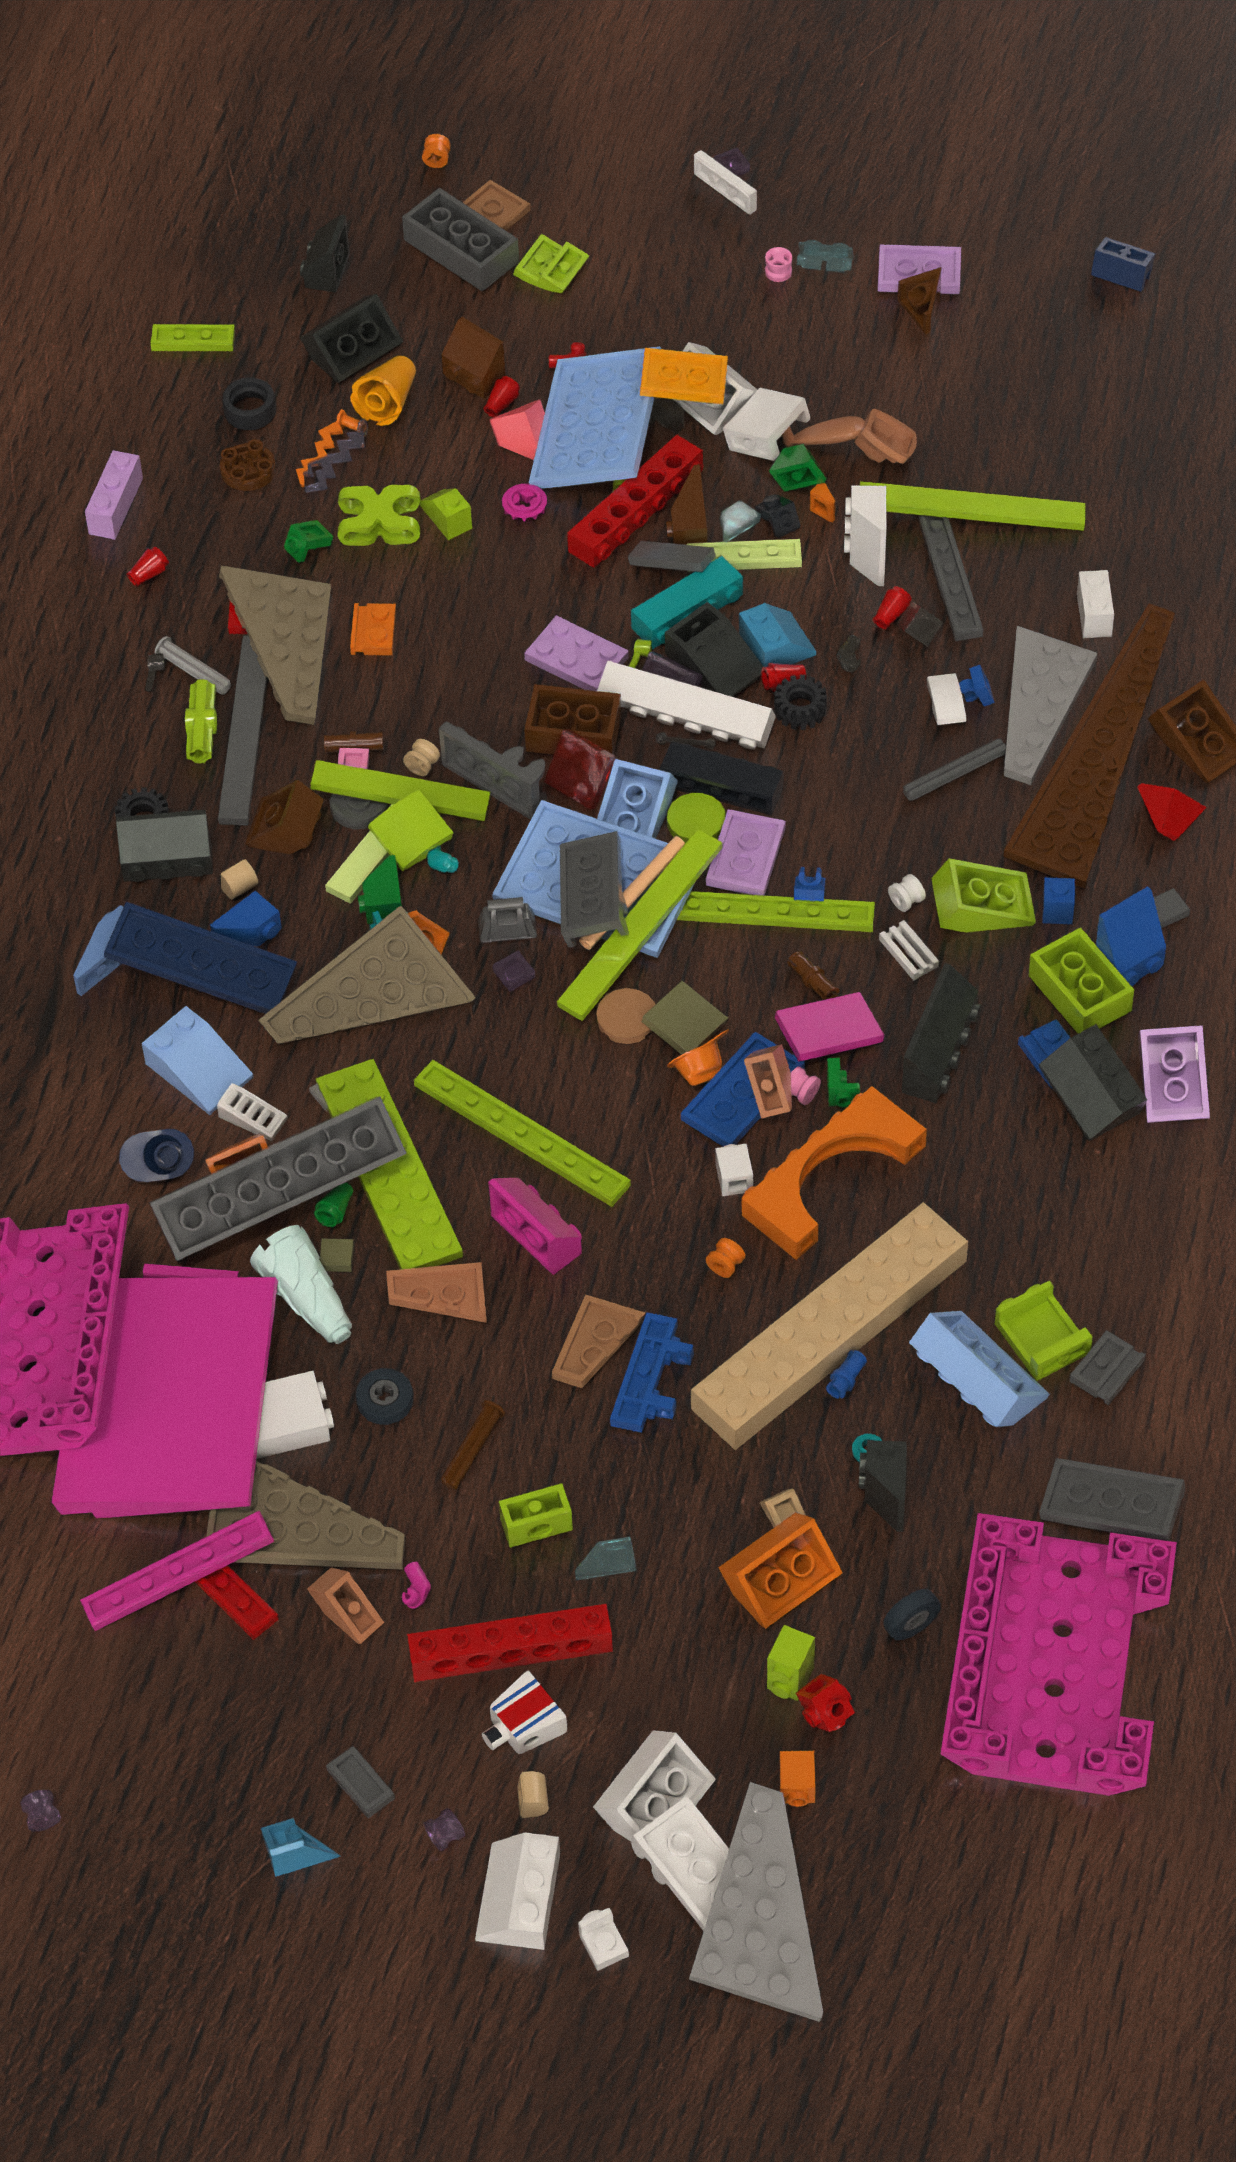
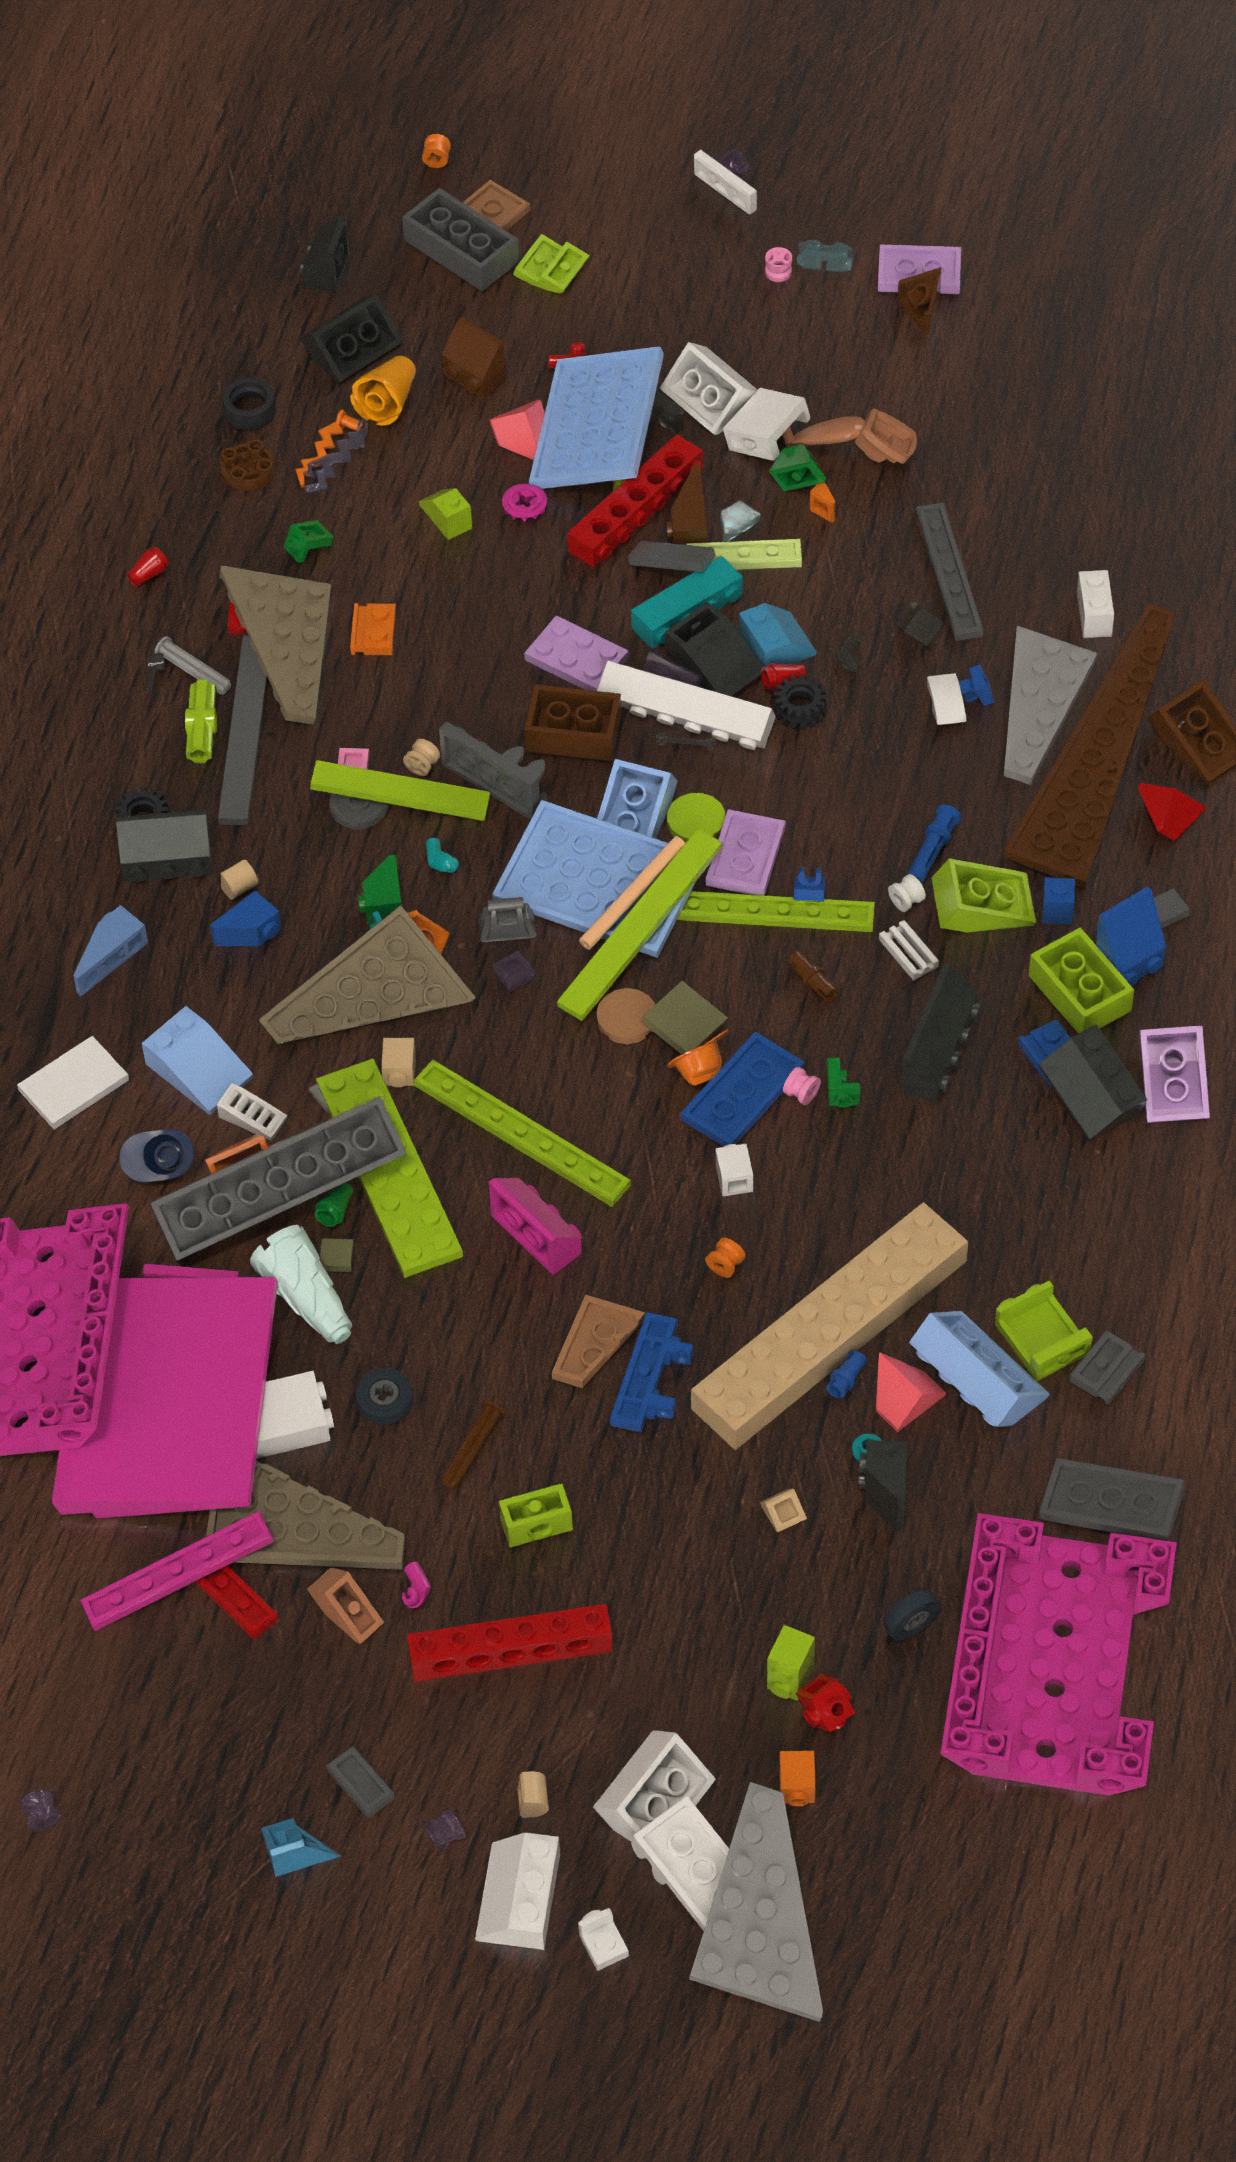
(73, 1082): none -> white tile
(114, 494): lavender brick -> none
(192, 337): lime tile -> none
(199, 958): dark blue plate -> none
(285, 819): reddish brown slope -> none
(357, 867): yellowish green tile -> none
(369, 741): reddish brown pin -> none
(378, 515): lime piece -> none
(398, 1061): none -> tan brick
(410, 829): lime slope -> none
(440, 1290): nougat wing -> none
(502, 395): red cone -> none
(524, 1717): torso -> none
(579, 769): clear red plate -> none
(591, 887): dark grey hinge -> none
(607, 1558): clear light blue tile -> none
(641, 649): lime hand -> none
(683, 375): light orange tile -> none
(724, 777): black brick -> none
(770, 1080): nougat slope -> none
(780, 513): black bracket -> none
(781, 1569): orange slope -> none
(829, 1026): dark pink tile -> none
(865, 1125): orange arch -> none
(866, 531): white slope -> none
(892, 606): red cone -> none
(903, 1392): none -> coral slope
(937, 835): none -> blue pin
(954, 769): dark grey axle -> none
(983, 506): lime tile -> none
(1122, 264): dark blue hinge -> none

